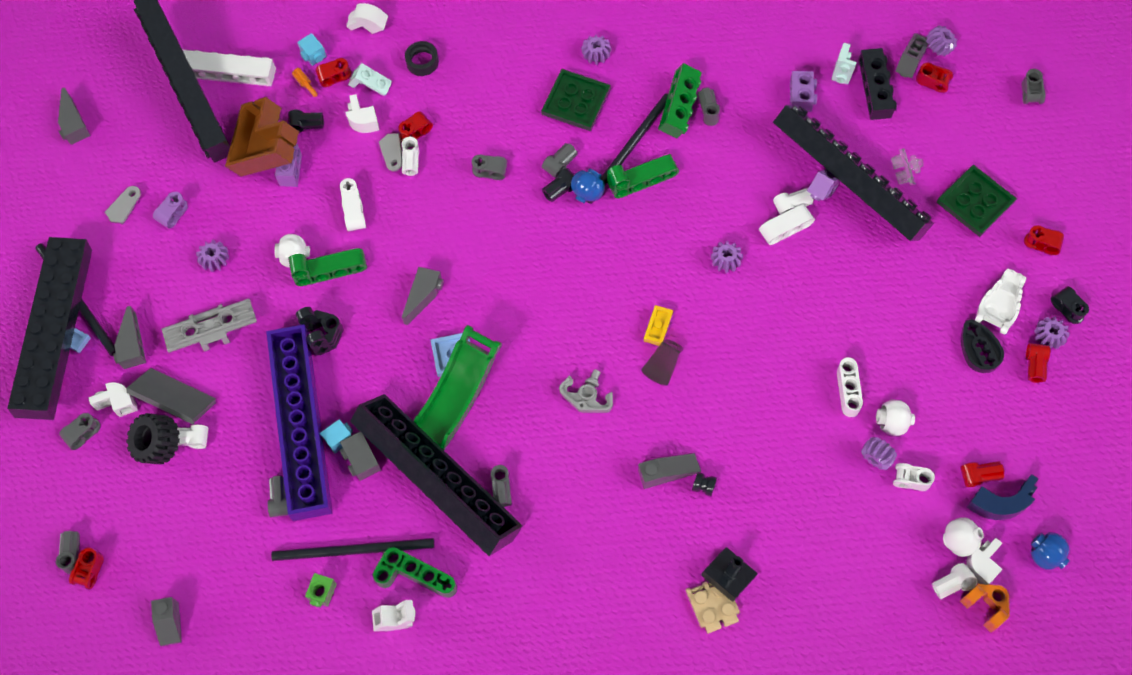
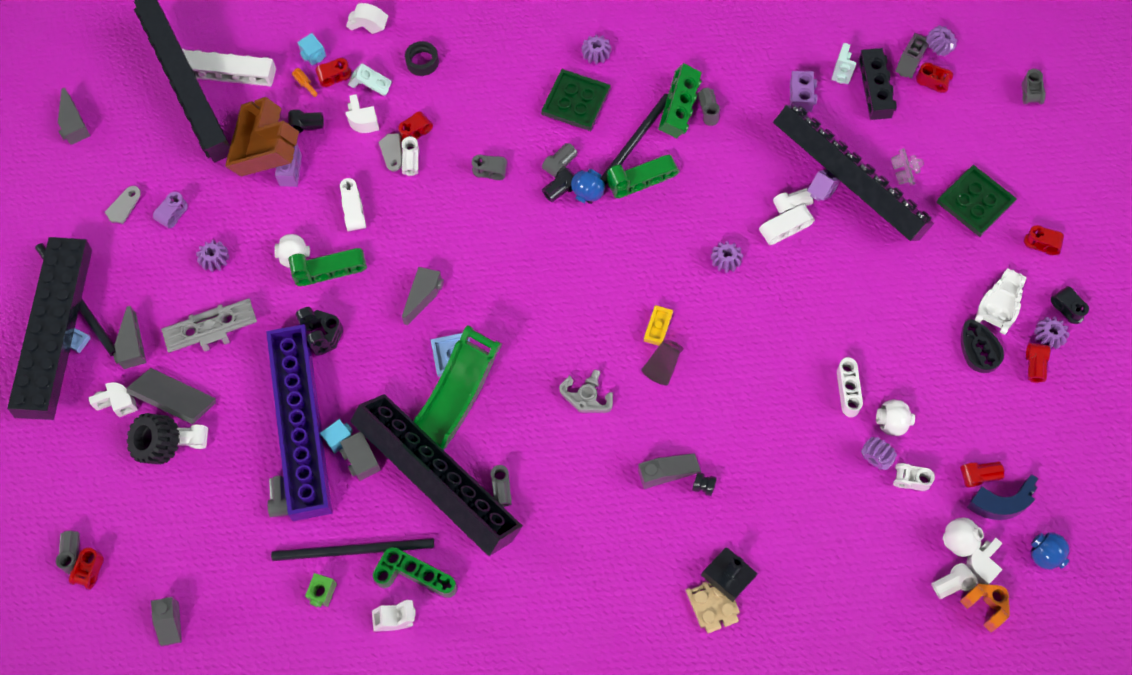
(78, 431): dark grey piece -> none

